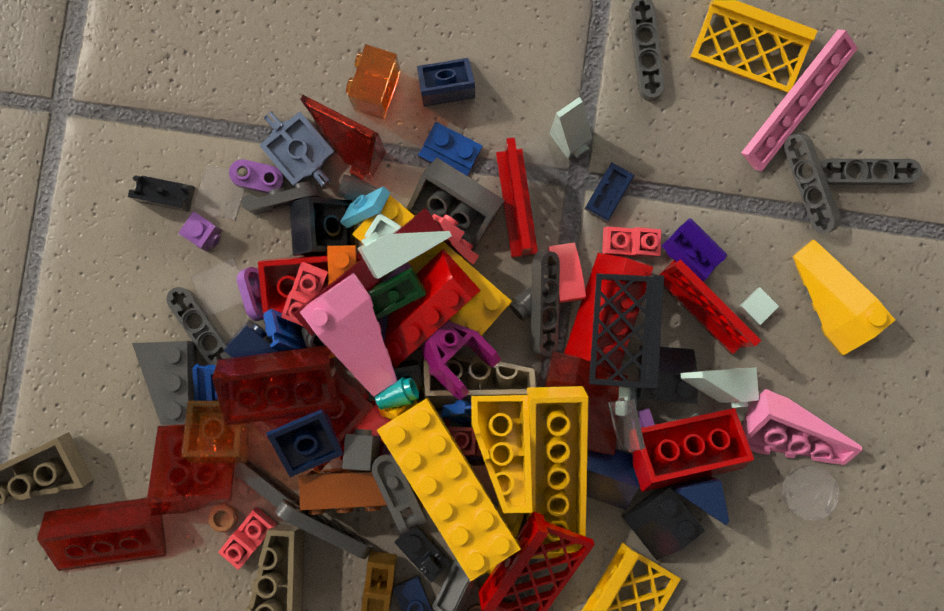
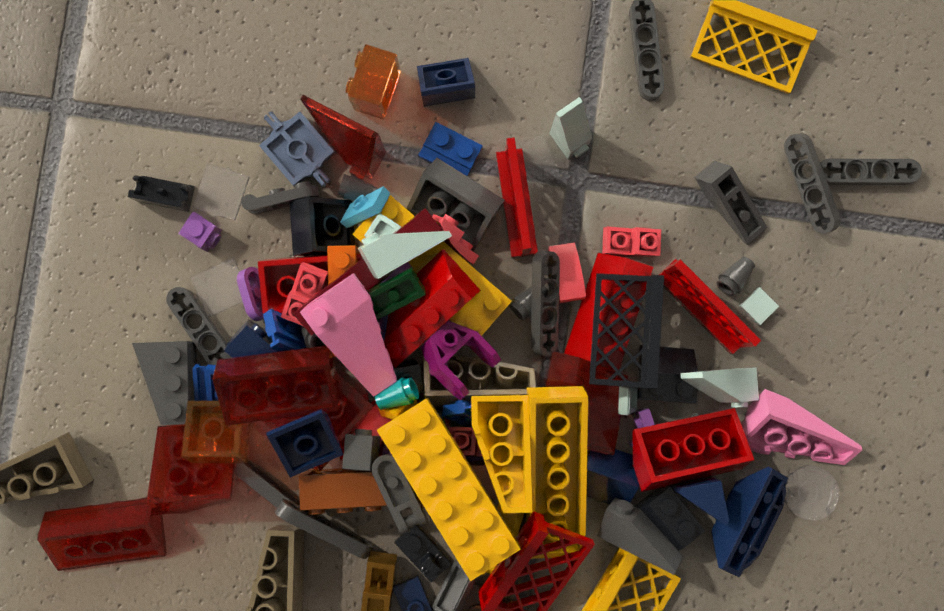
(222, 518): medium nougat tile -> none
(247, 538): coral slope -> none
(255, 177): medium lavender plate -> none
(609, 192): dark blue plate -> none
(626, 425): clear piece -> none
(637, 534): none -> dark grey slope
(694, 249): dark purple bracket -> none
(731, 200): none -> dark grey slope
(735, 277): none -> dark grey cone
(752, 513): none -> dark blue wedge
(799, 100): bright pink plate -> none
(844, 306): yellow wedge -> none

